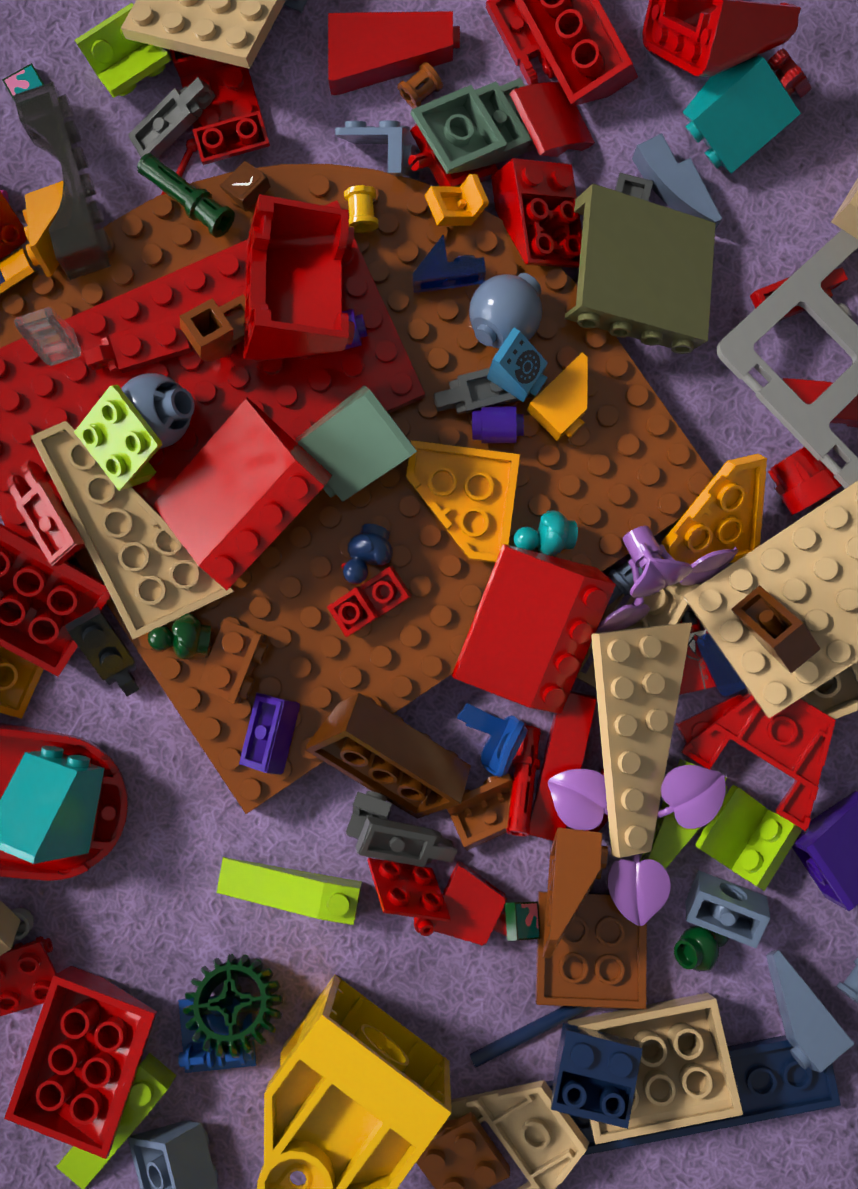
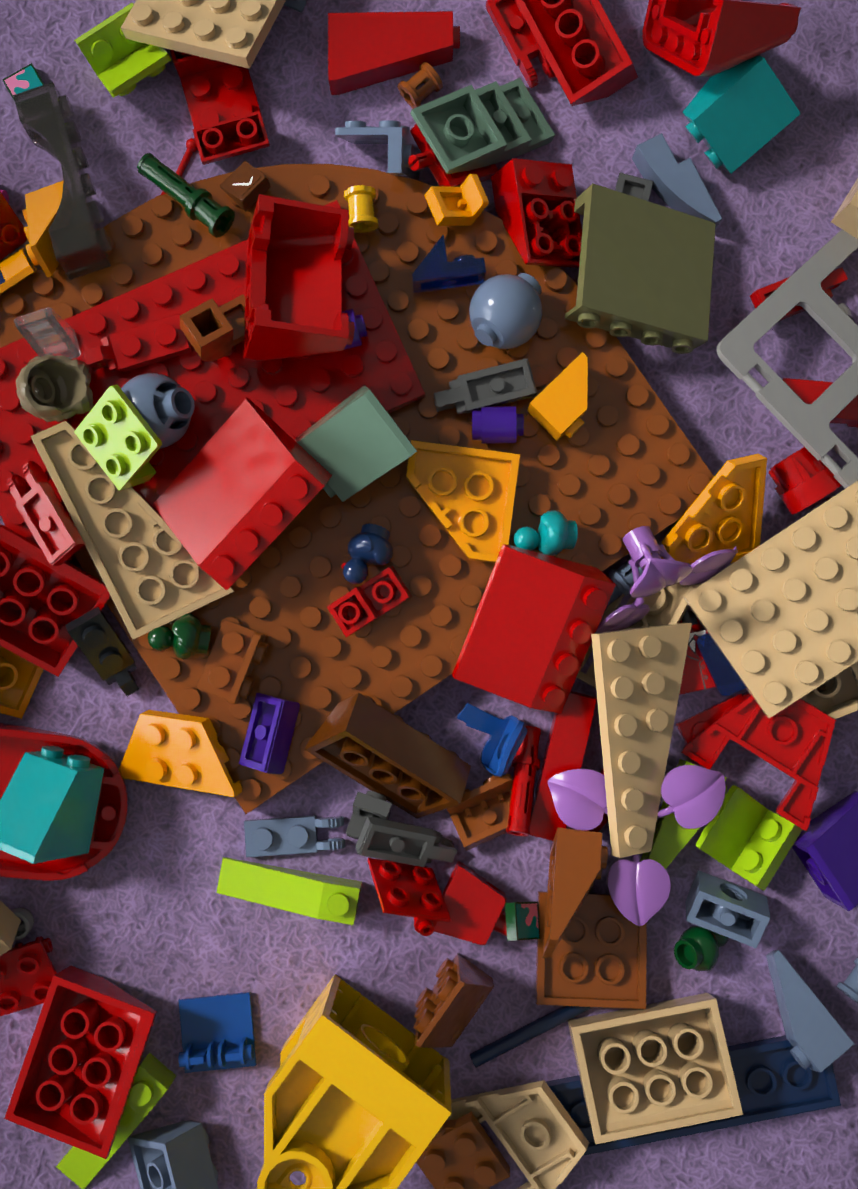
(55, 388): none -> dark tan hair
(171, 118): dark grey hinge -> none
(178, 754): none -> light orange wing
(234, 1021): dark green gear -> none
(289, 835): none -> sand blue hinge
(451, 1003): none -> dark orange slope
(518, 367): dark azure slope -> none
(551, 119): red slope -> none
(595, 1075): dark blue slope -> none
(776, 629): reddish brown slope -> none
(789, 73): red hinge -> none

